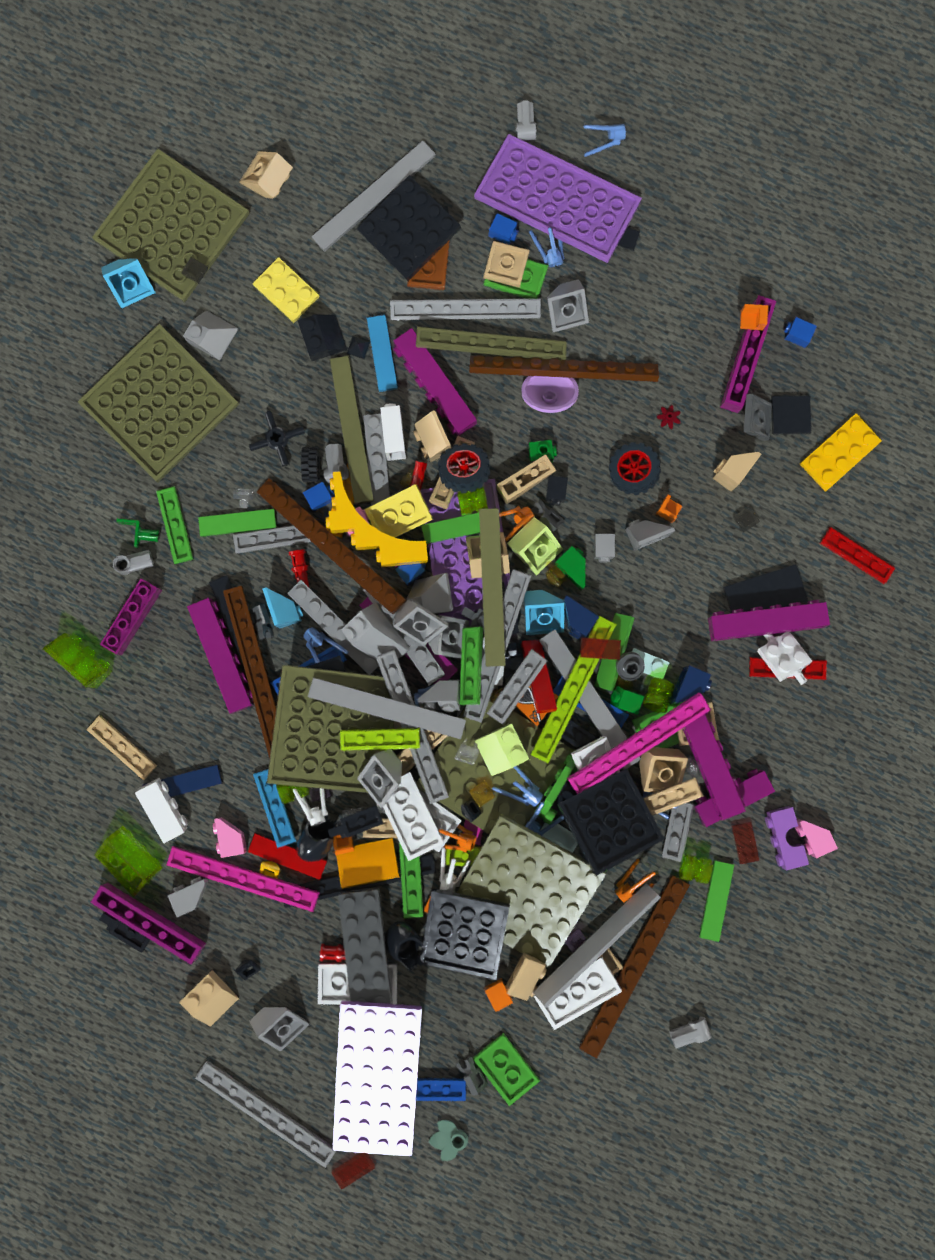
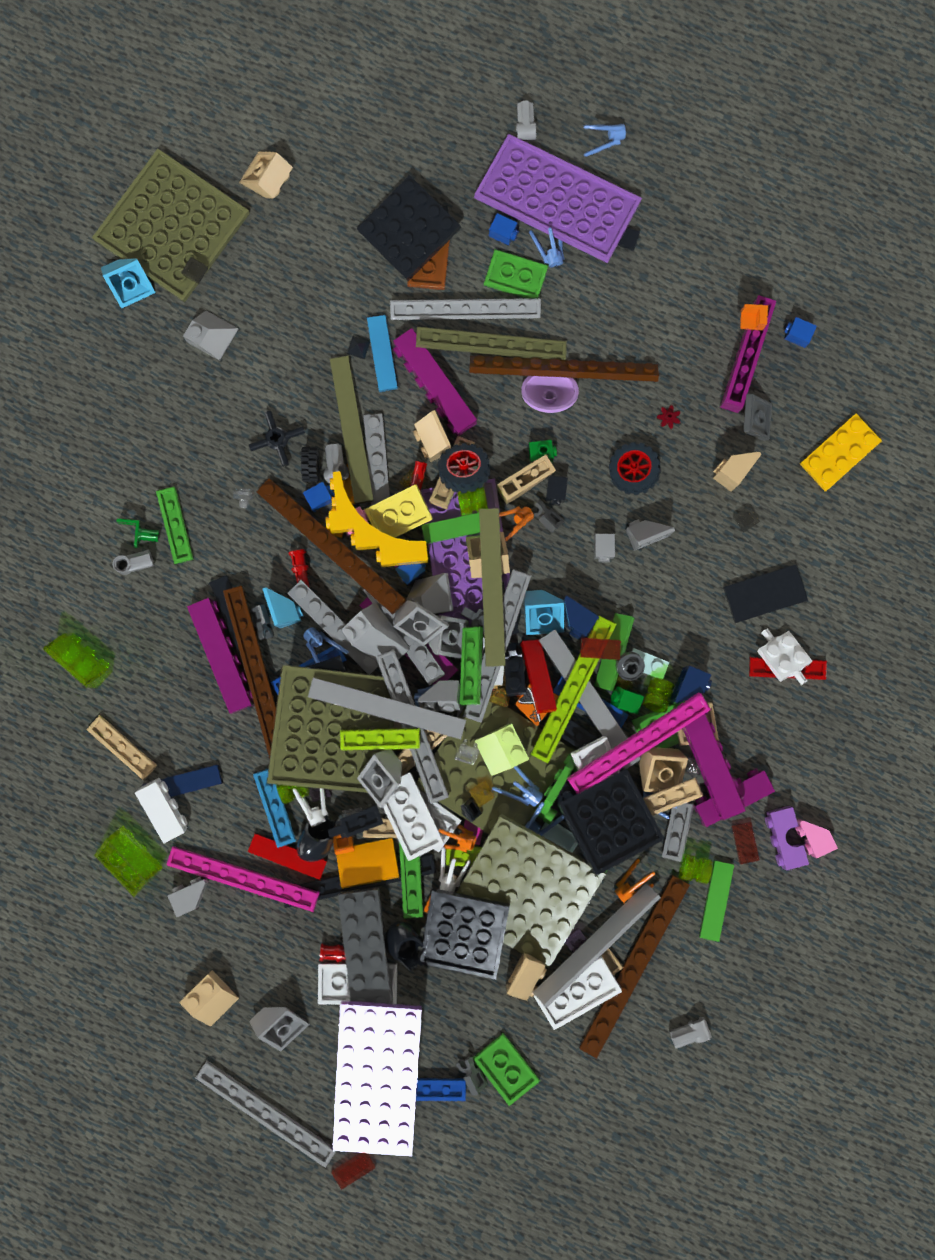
(125, 933): black hinge -> none
(131, 617): magenta brick -> none
(148, 923): magenta brick -> none
(158, 403): olive plate -> none
(230, 839): bright pink slope -> none
(237, 522): bright green tile -> none
(240, 970): black slope -> none
(268, 539): light grey tile -> none
(272, 866): yellow slope -> none
(286, 290): light yellow plate -> none
(322, 336): black slope -> none
(373, 196): light grey tile -> none
(393, 432): white brick -> none
(445, 1140): sand green plate -> none
(497, 995): orange panel -> none
(506, 264): tan tile -> none
(517, 686): light grey tile -> none
(535, 545): yellowish green slope -> none
(552, 578): clear yellow slope -> none
(567, 306): light grey slope -> none
(573, 566): green slope -> none
(669, 509): orange panel -> none
(768, 621): magenta brick -> none
(791, 415): black tile -> none
(857, 555): red tile -> none

